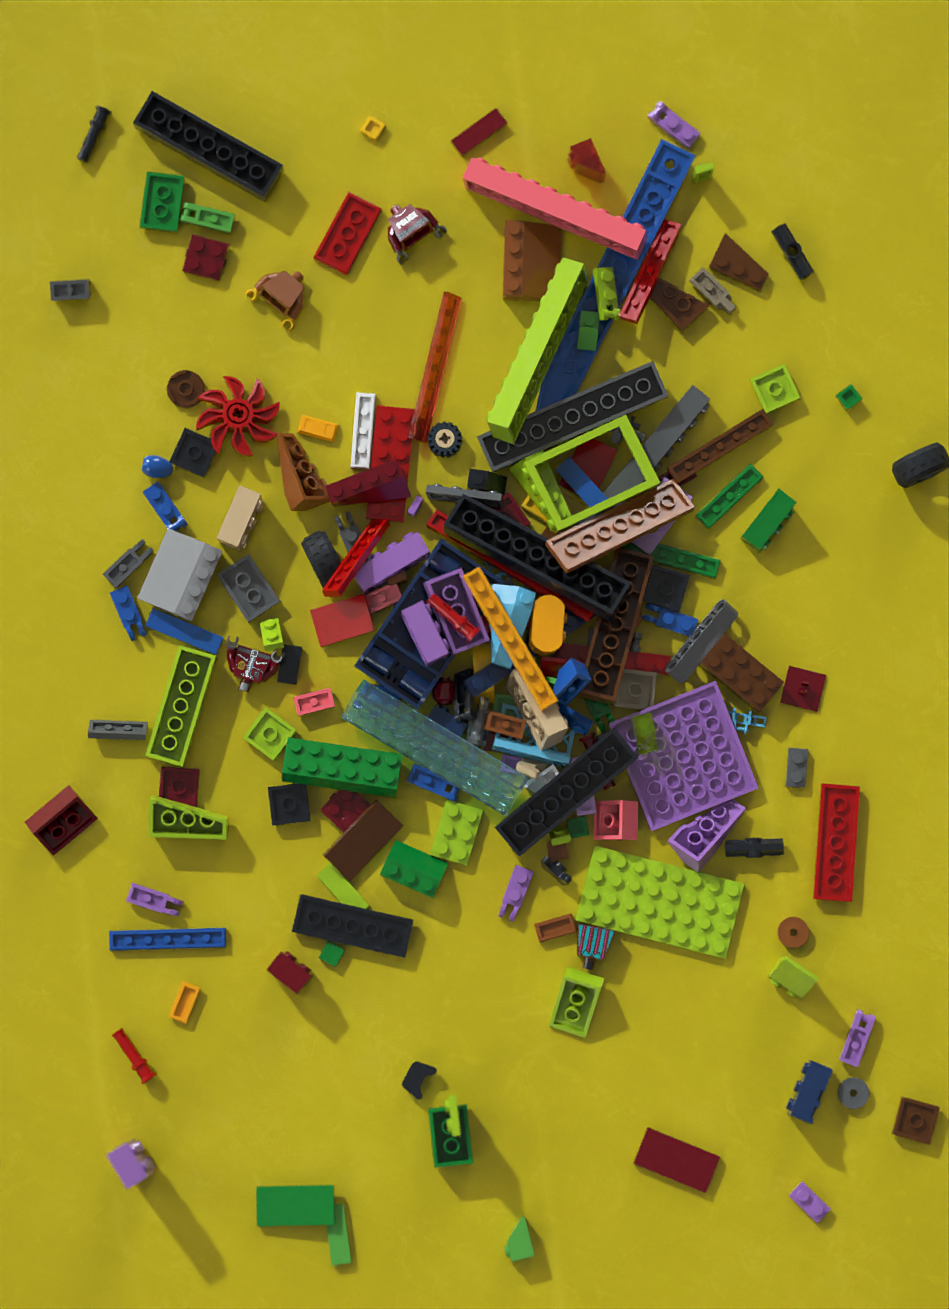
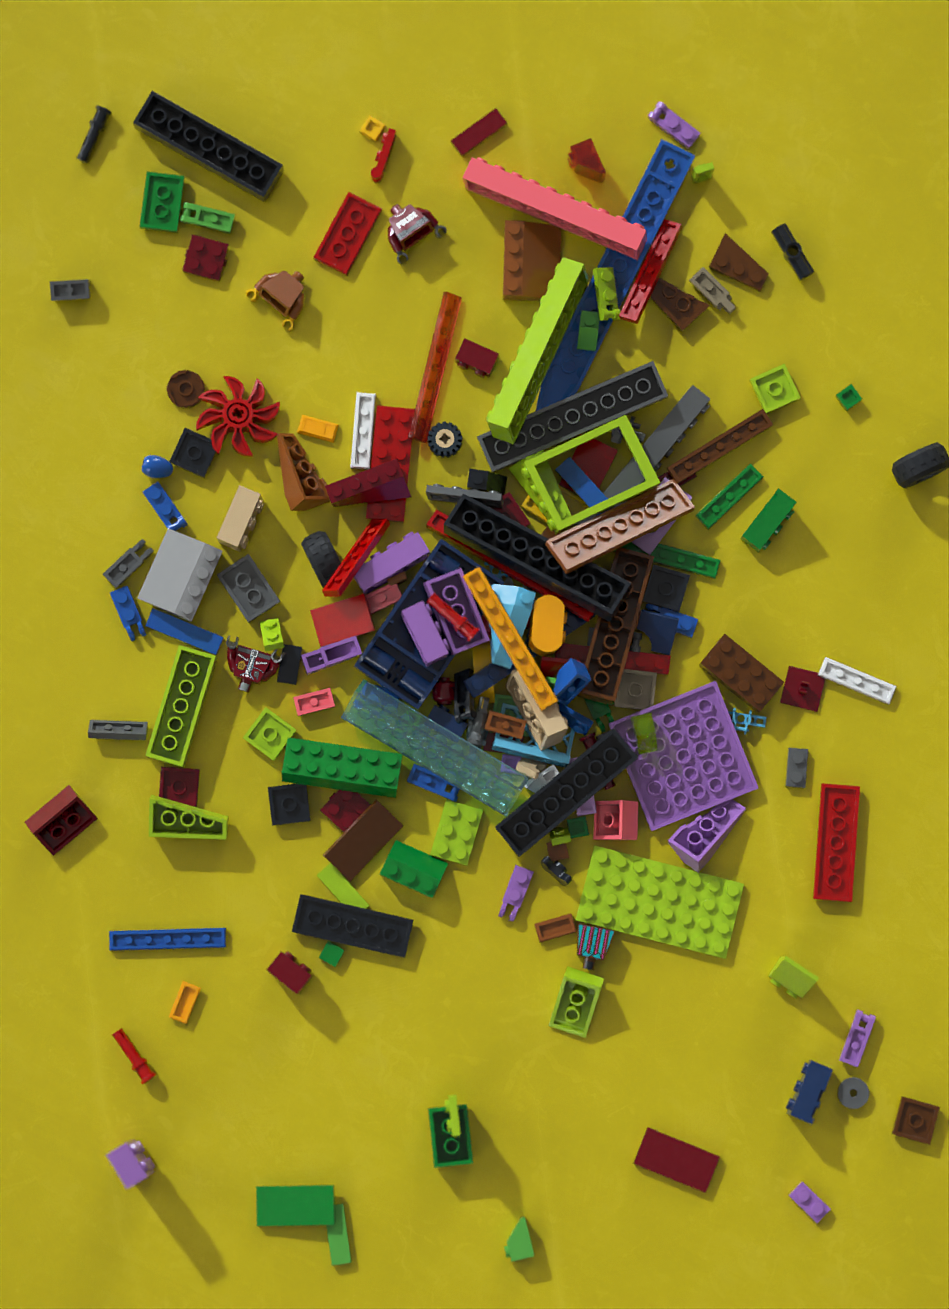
(151, 899): medium lavender hinge -> none
(331, 655): none -> medium lavender slope
(350, 534): dark grey hinge -> none
(383, 156): none -> red plate
(414, 508): medium lavender tile -> none
(415, 1077): black piece -> none
(476, 358): none -> dark red brick
(659, 629): none -> dark blue tile
(701, 641): dark grey beam -> none
(754, 847): black piece -> none
(784, 932): dark orange piece -> none
(857, 680): none -> white tile

